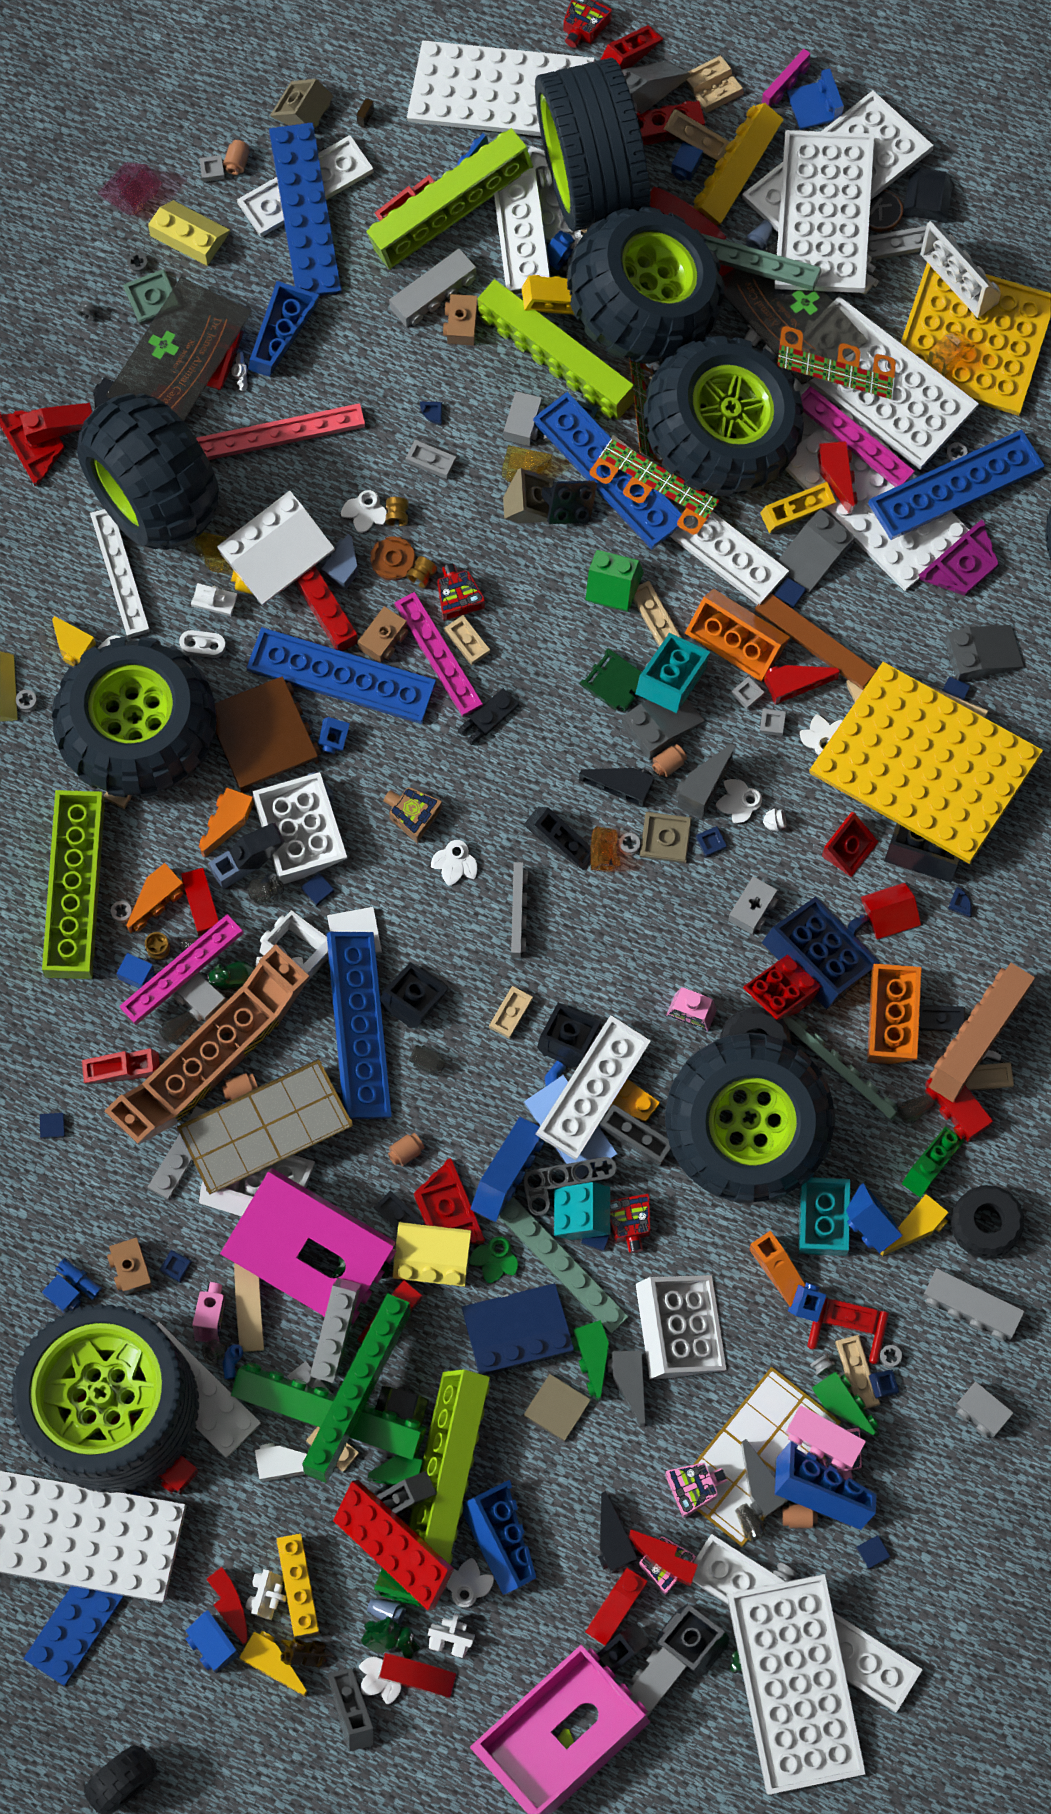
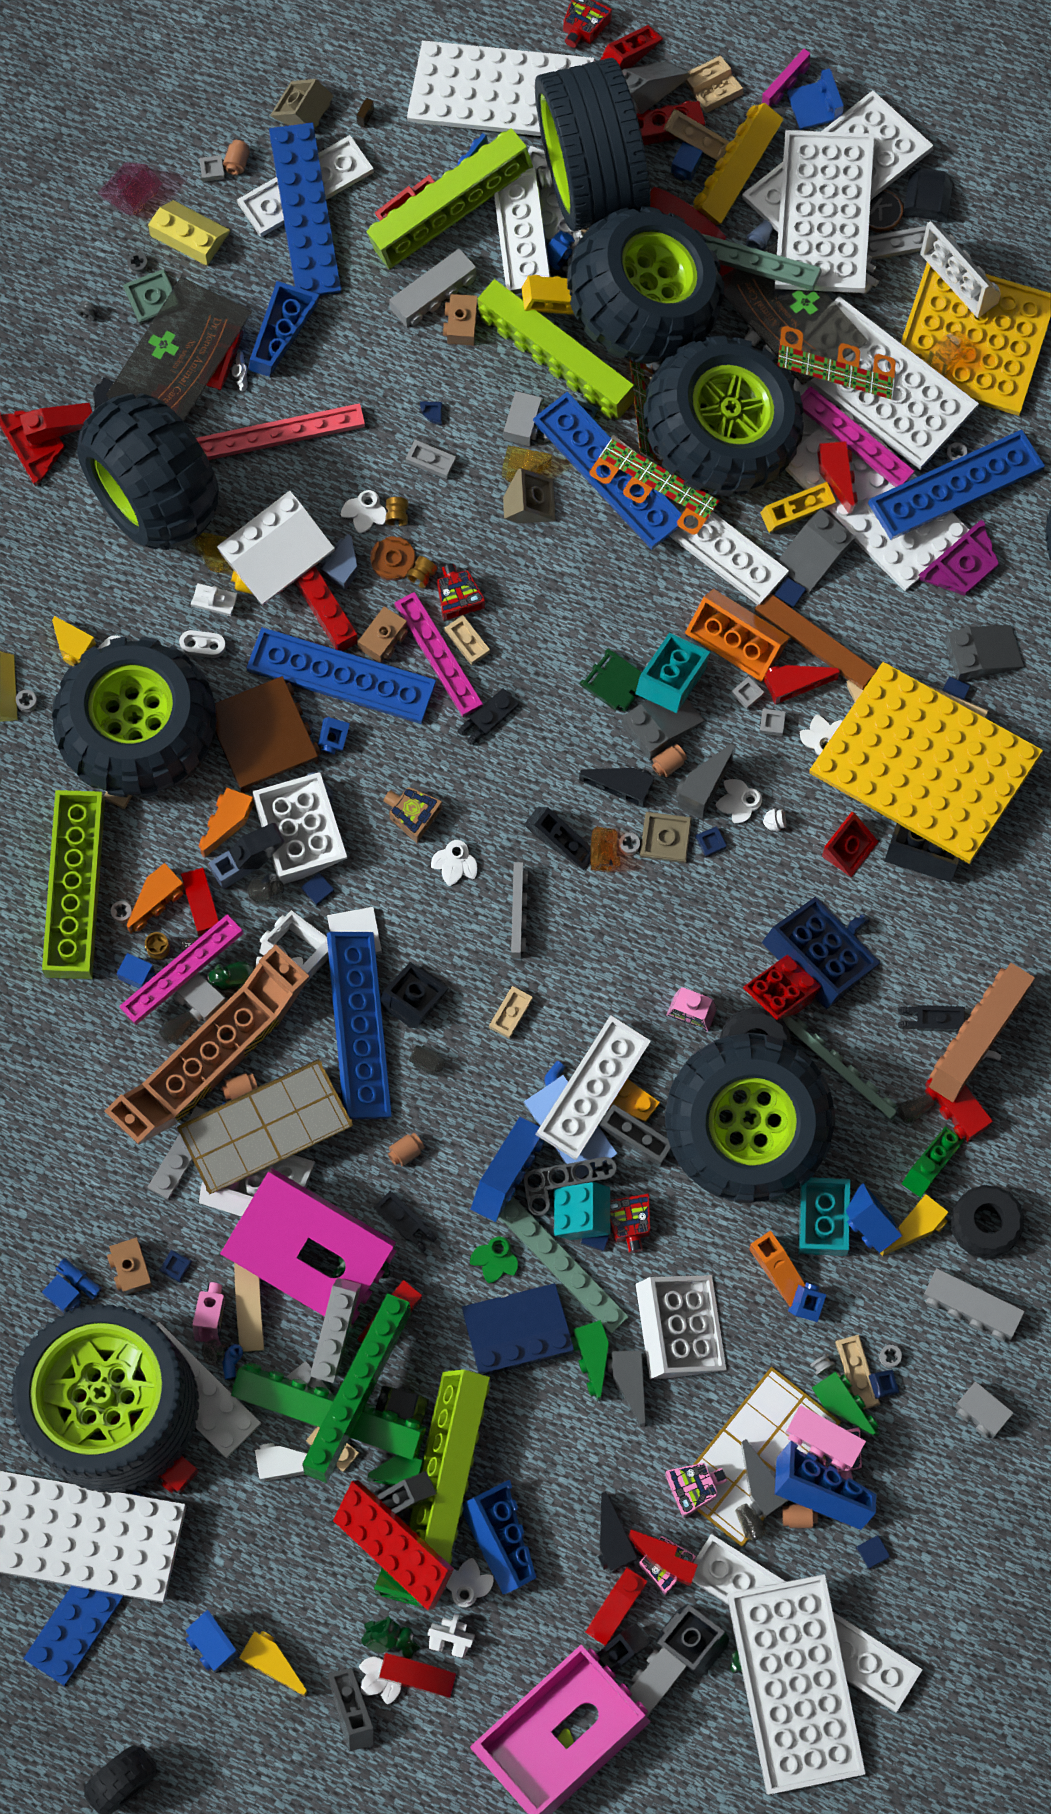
(52, 1125): dark blue tile -> none
(120, 574): white plate -> none
(120, 1066): red slope -> none
(230, 1604): red slope -> none
(268, 1594): white hips -> none
(298, 1586): yellow brick -> none
(312, 1652): dark brown hinge -> none
(383, 1609): sand blue cone -> none
(431, 1254): light yellow slope -> none
(446, 1203): red wing -> none
(557, 1407): dark tan tile -> none
(568, 1035): black slope -> none
(570, 501): black bracket -> none
(613, 580): green slope -> none
(654, 613): tan tile -> none
(758, 893): light grey brick -> none
(785, 1572): light grey bush -> none
(852, 1318): red plate -> none
(891, 910): red slope -> none
(894, 1014): orange slope -> none
(960, 903): dark blue tile -> none
(991, 1077): tan tile -> none

